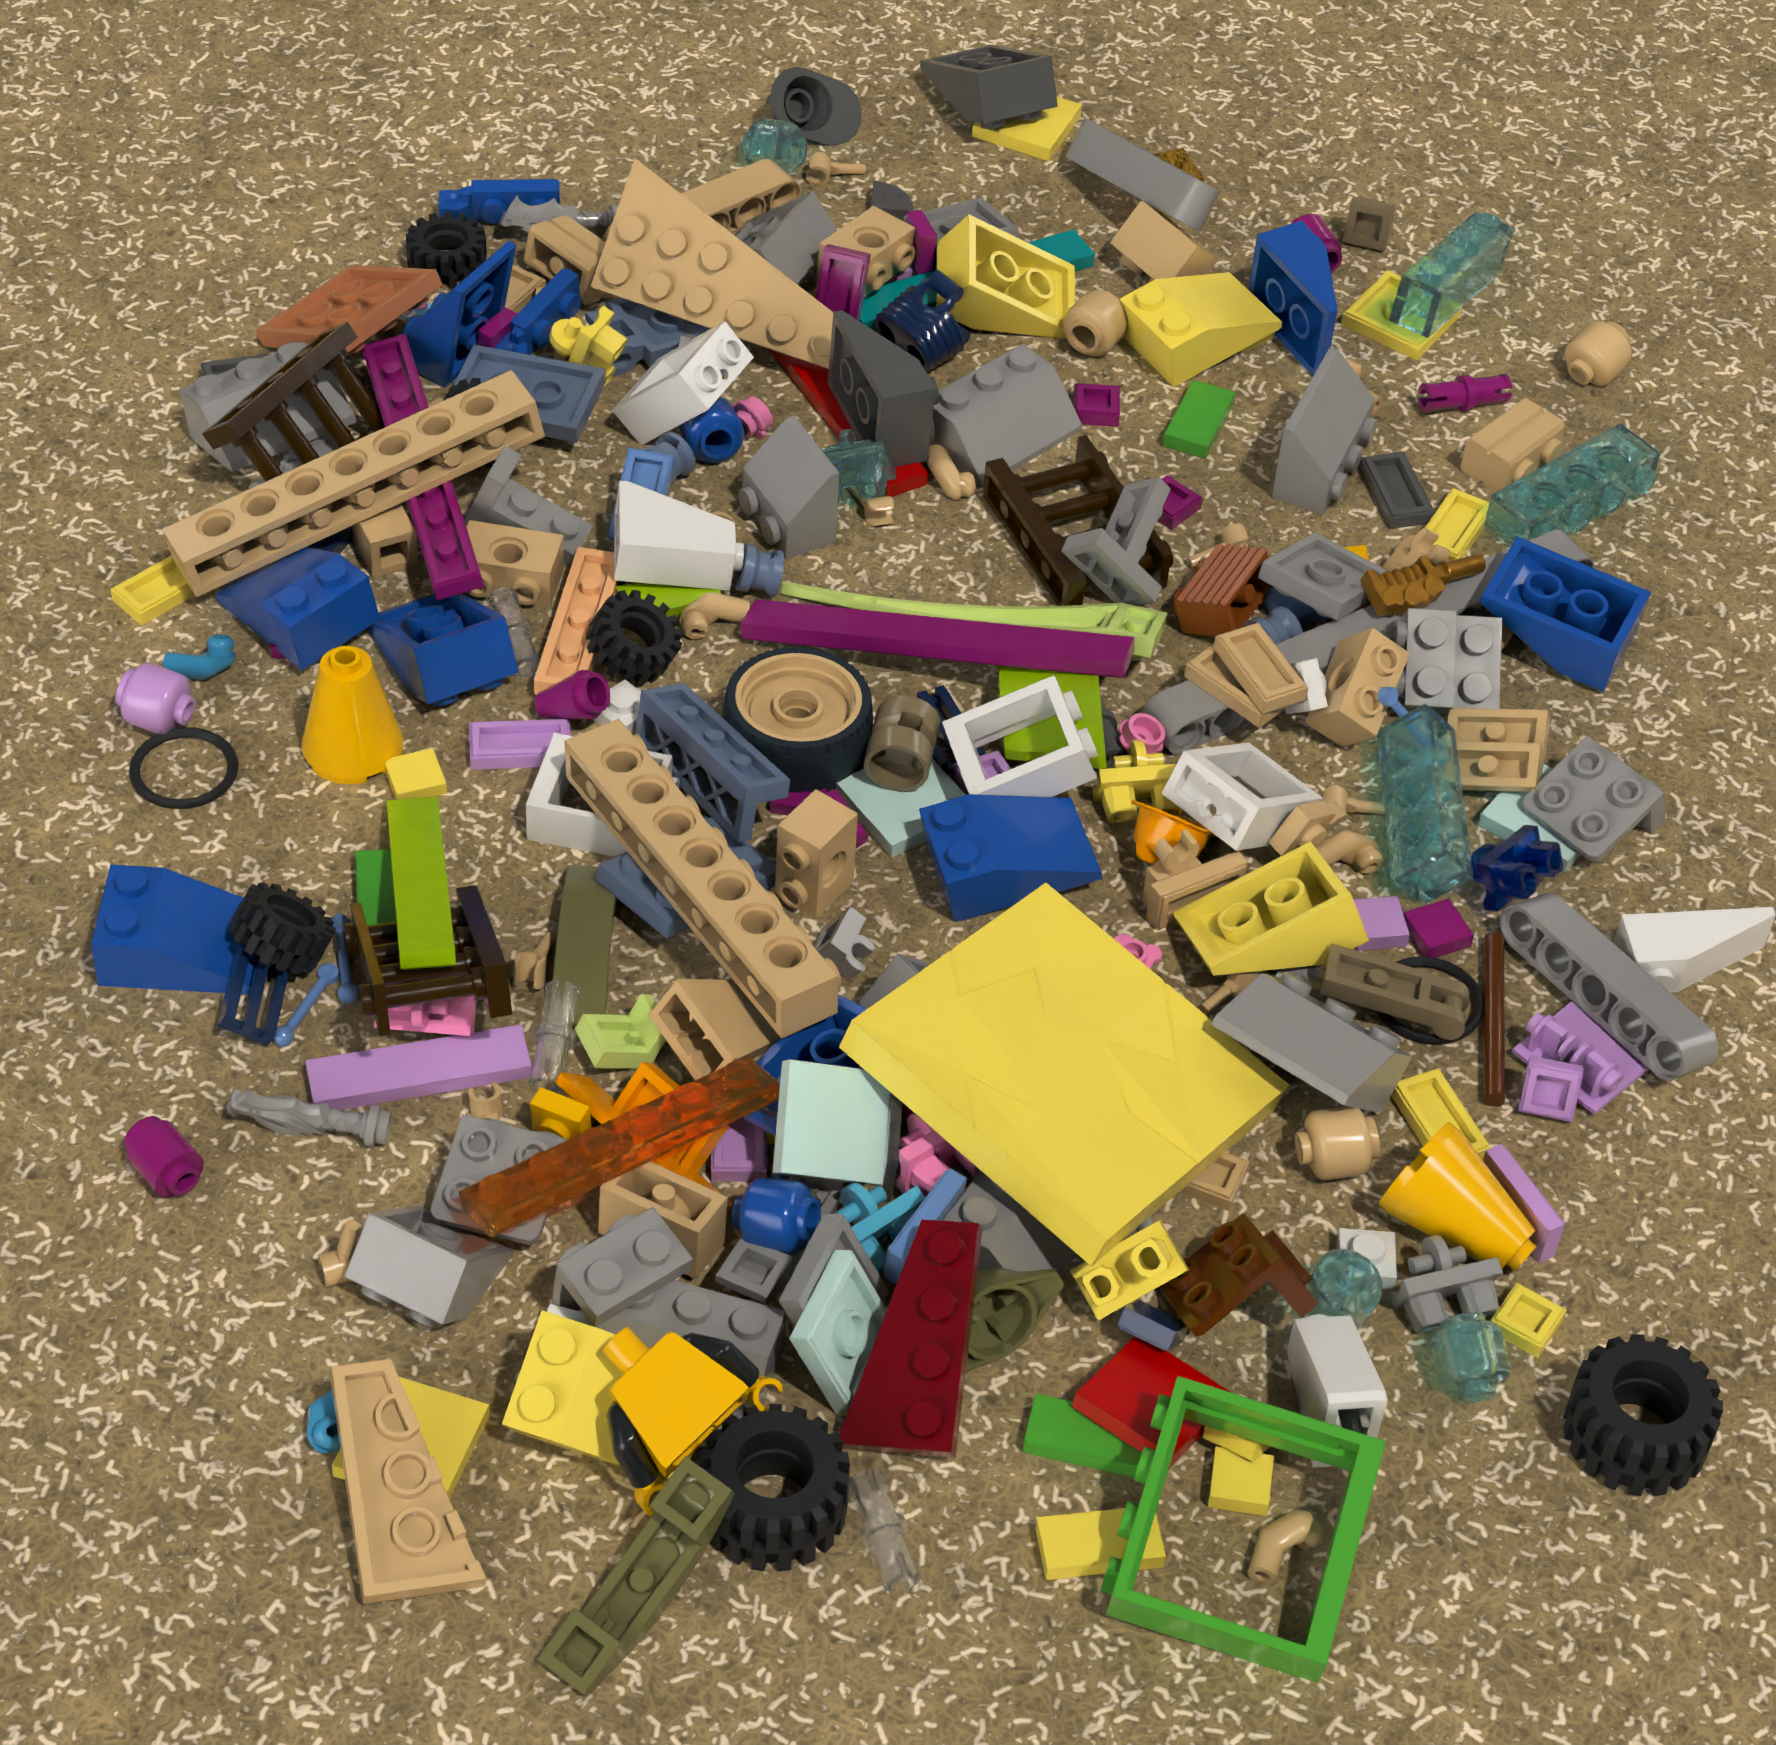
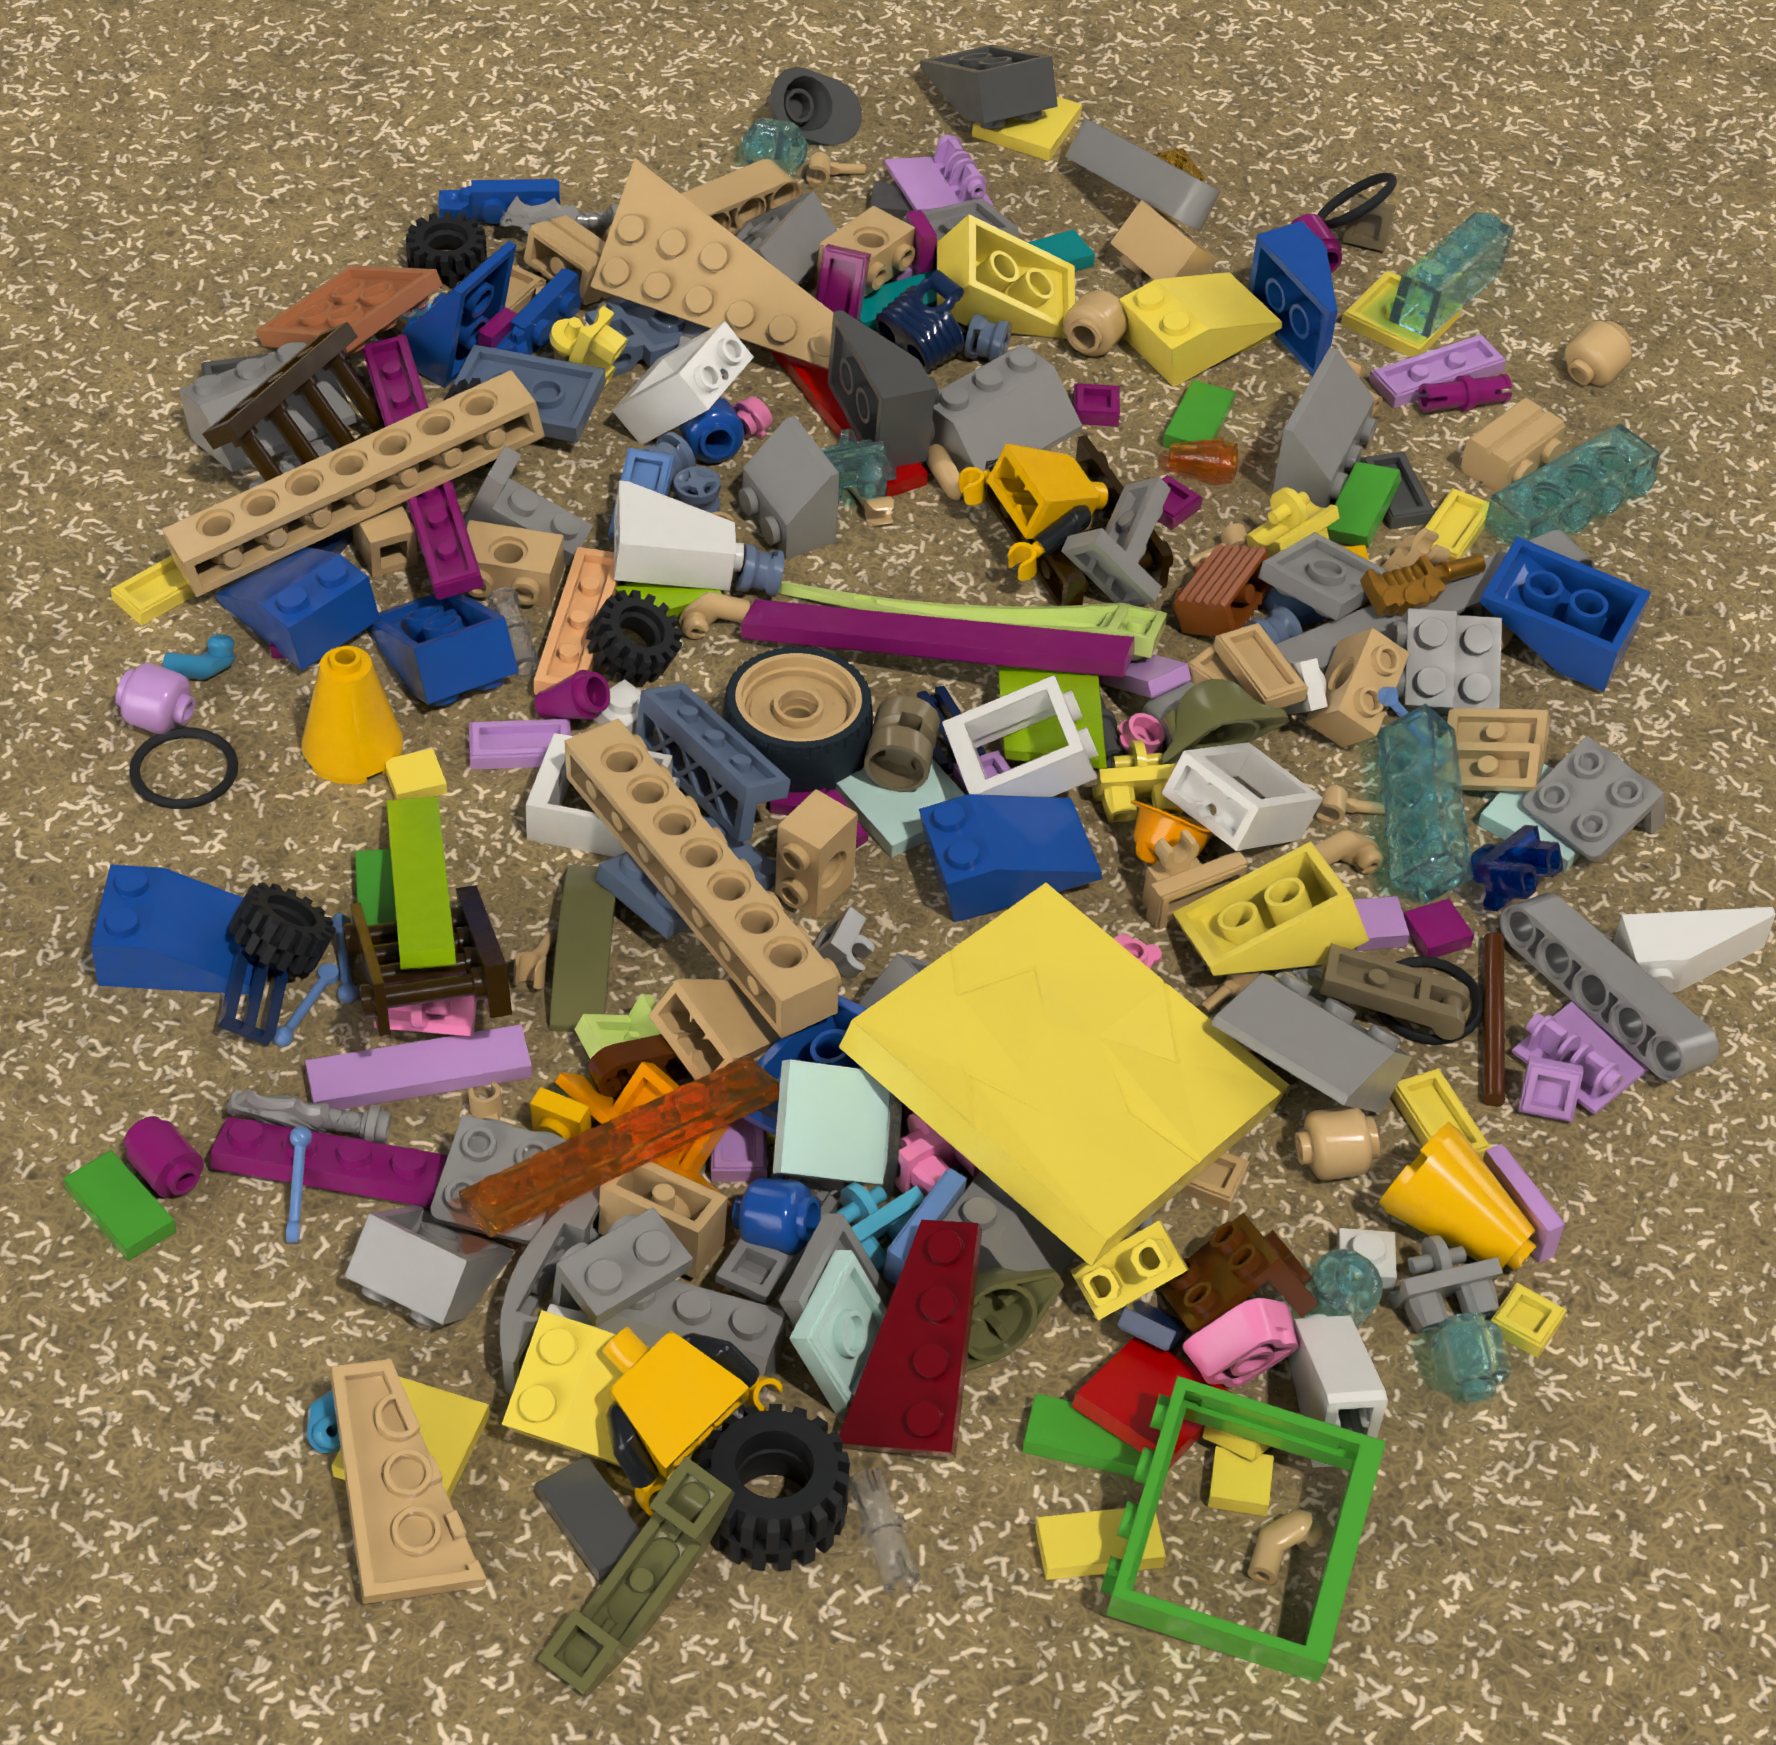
(119, 1205): none -> bright green tile
(300, 1138): none -> medium blue hinge
(330, 1162): none -> magenta plate
(336, 1262): tan hand -> none
(533, 1274): none -> light grey slope
(554, 1035): clear pin -> none
(589, 1515): none -> dark grey tile
(616, 1063): none -> reddish brown beam
(698, 488): none -> sand blue wheel
(939, 179): none -> lavender hinge
(987, 338): none -> sand blue wheel
(1042, 494): none -> yellow torso
(1151, 676): none -> lavender tile
(1206, 458): none -> clear orange cone
(1217, 715): none -> olive hat
(1243, 1342): none -> bright pink piece
(1290, 521): none -> light yellow hips
(1306, 824): tan plate -> none
(1363, 208): none -> black tyre
(1364, 503): none -> bright green tile
(1401, 380): none -> lavender tile
(1633, 1450): black tyre -> none

